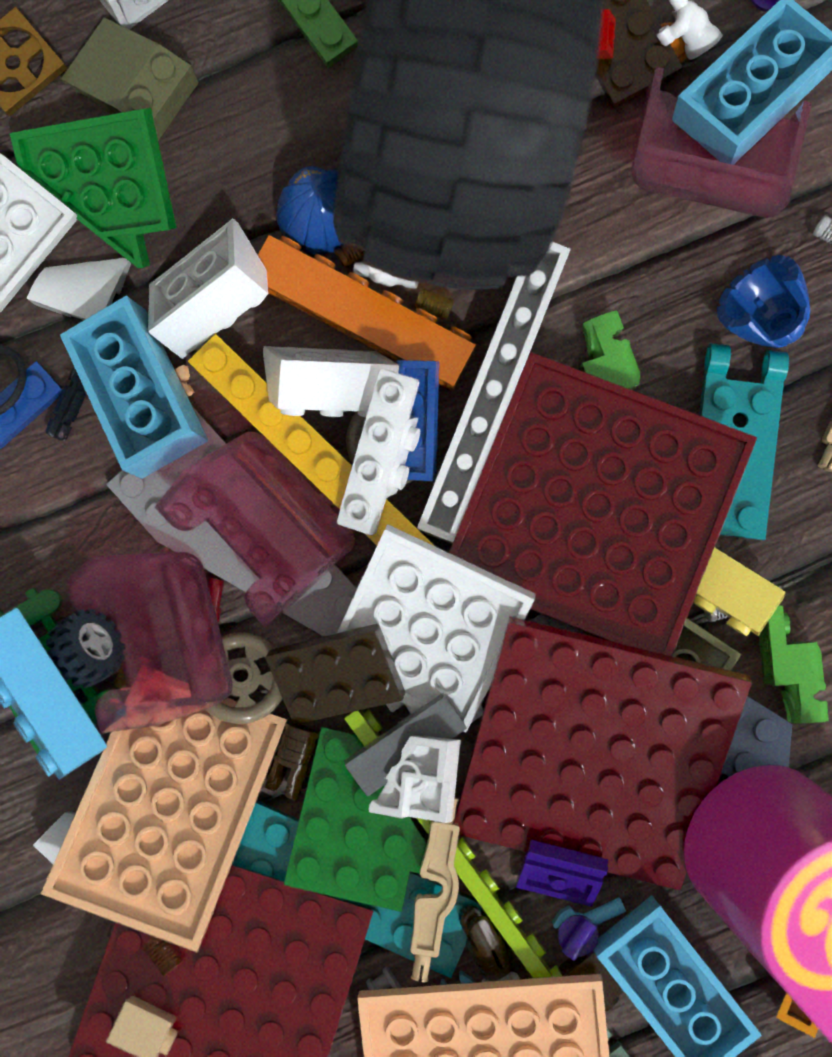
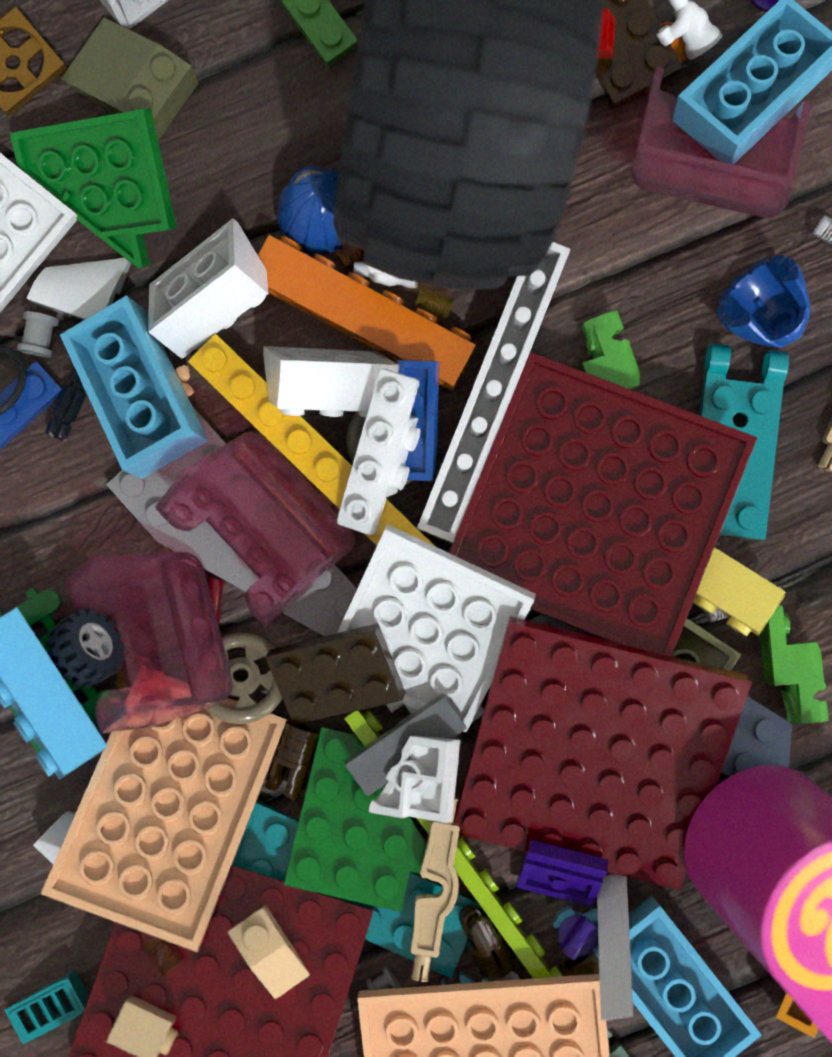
(37, 334): none -> light grey bush
(75, 993): none -> teal slope
(268, 952): none -> tan slope
(614, 949): none -> white sticker

